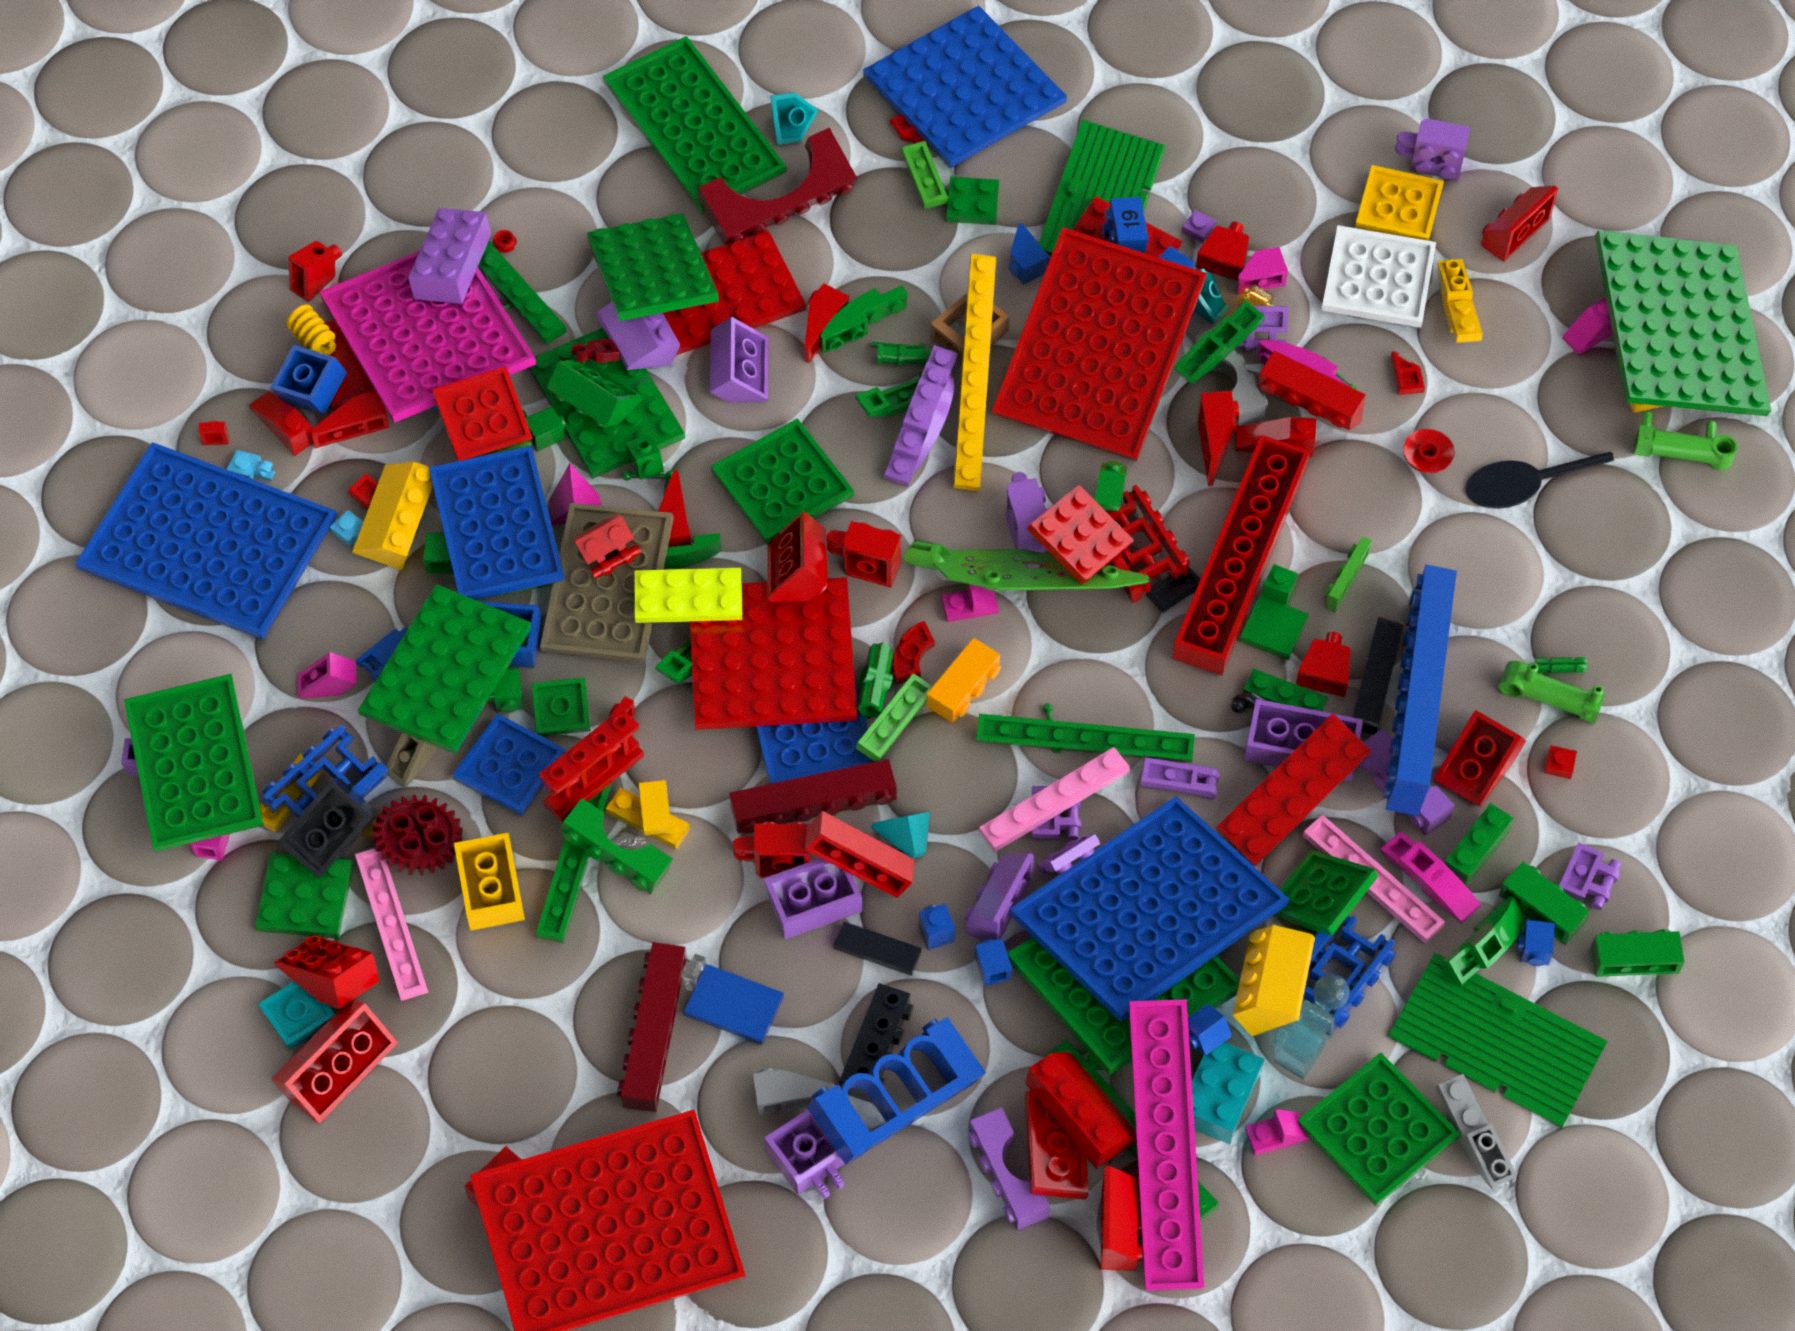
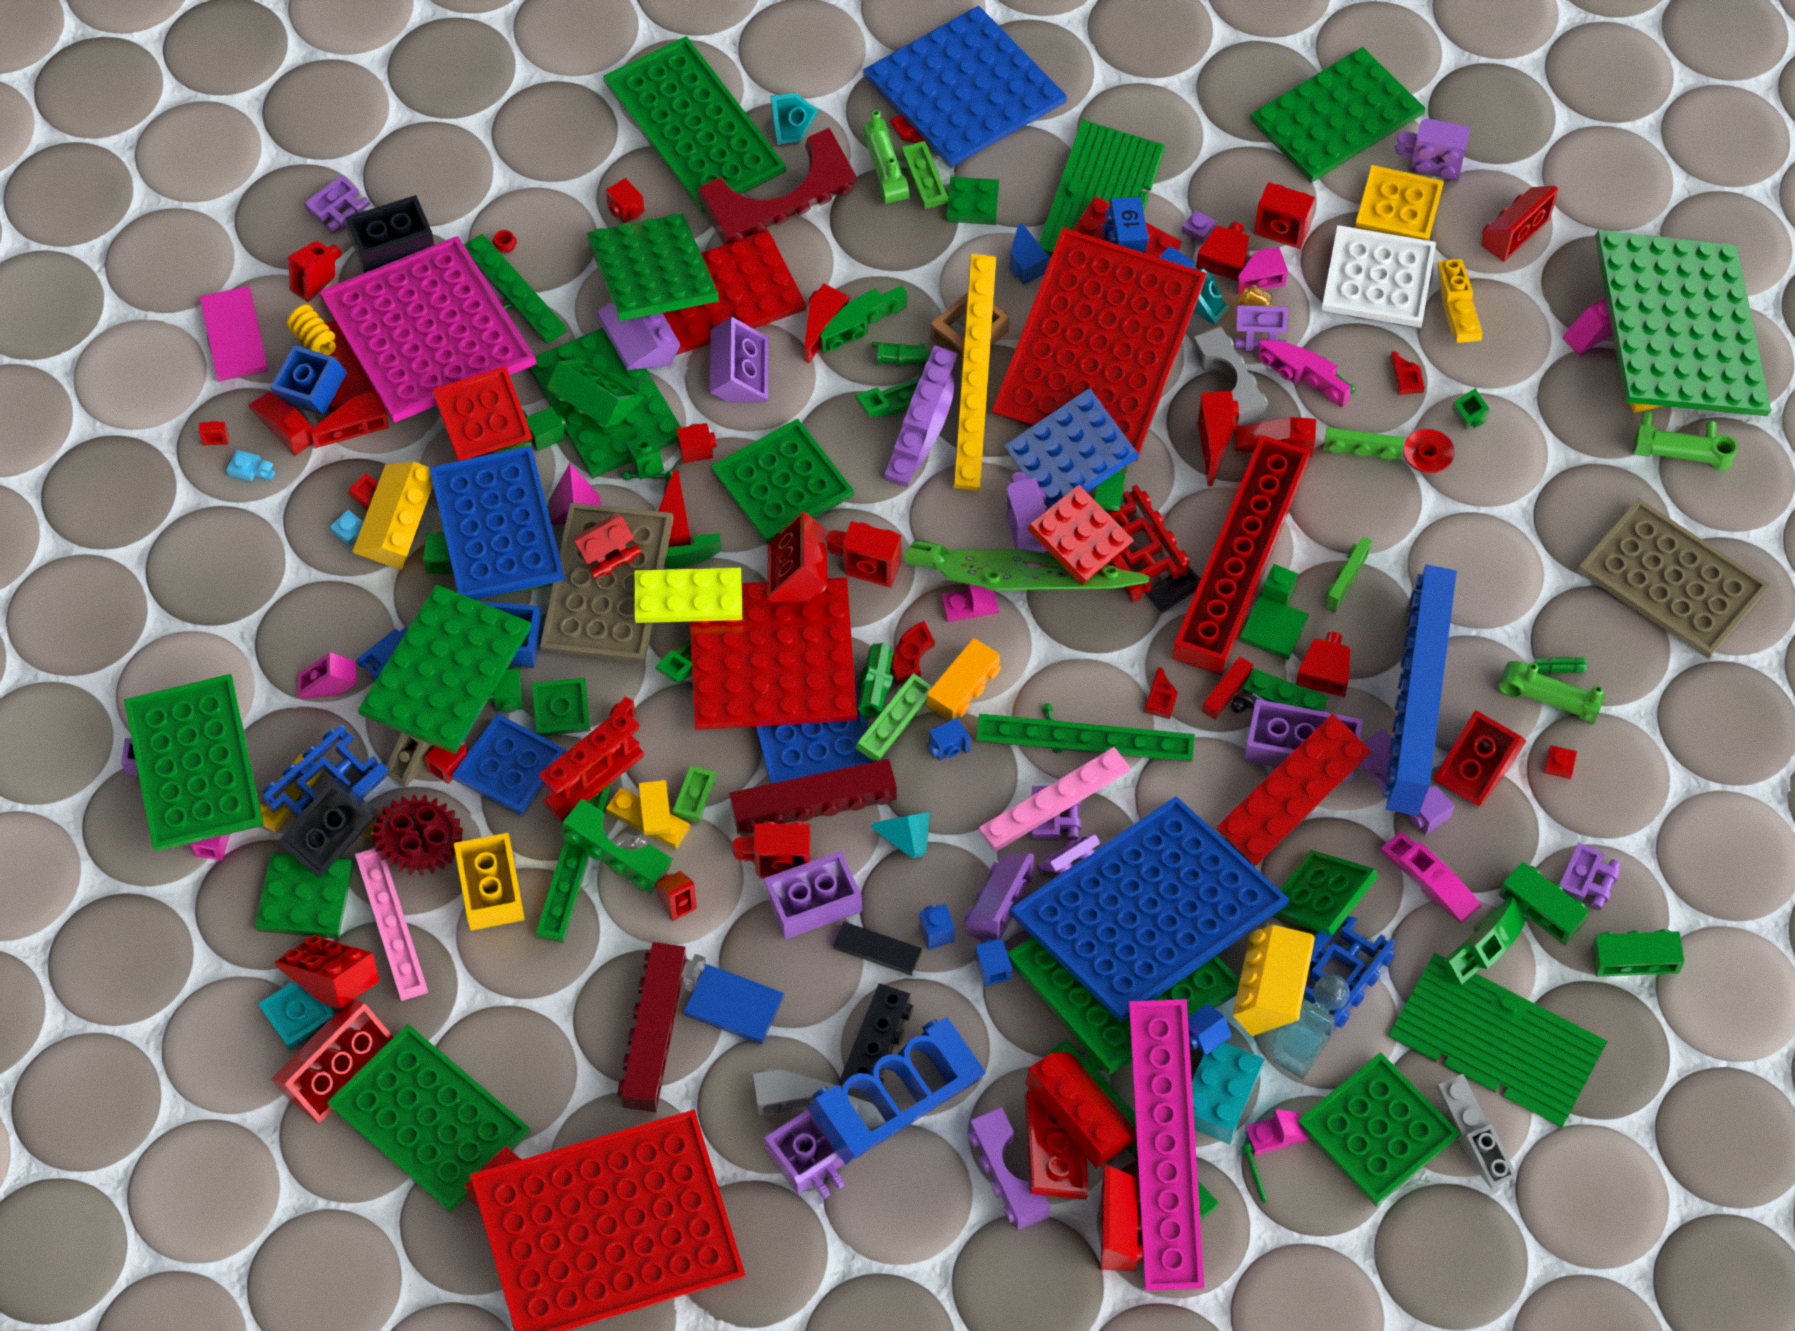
(206, 540): blue plate -> none
(234, 333): none -> dark pink tile
(332, 199): none -> medium lavender plate
(389, 232): none -> black brick
(427, 1116): none -> green plate
(444, 763): none -> red brick
(450, 255): medium lavender brick -> none
(599, 350): dark red plate -> none
(624, 201): none -> red brick
(677, 894): none -> red slope
(694, 794): none -> bright green plate
(696, 442): none -> red brick
(859, 854): red brick -> none
(891, 182): none -> bright green piece
(948, 740): none -> blue brick
(1072, 448): none -> blue plate
(1161, 696): none -> red tile
(1180, 777): medium lavender plate -> none
(1219, 342): green slope -> none
(1227, 688): none -> red piece
(1247, 1149): none -> green piece
(1284, 215): none -> red brick
(1312, 391): red slope -> none
(1337, 114): none -> green plate
(1363, 443): none -> bright green plate
(1377, 673): black beam -> none
(1385, 889): bright pink plate -> none
(1471, 409): none -> green brick
(1479, 843): green brick -> none
(1515, 482): black piece -> none
(1536, 943): blue brick -> none
(1673, 578): none -> dark tan plate

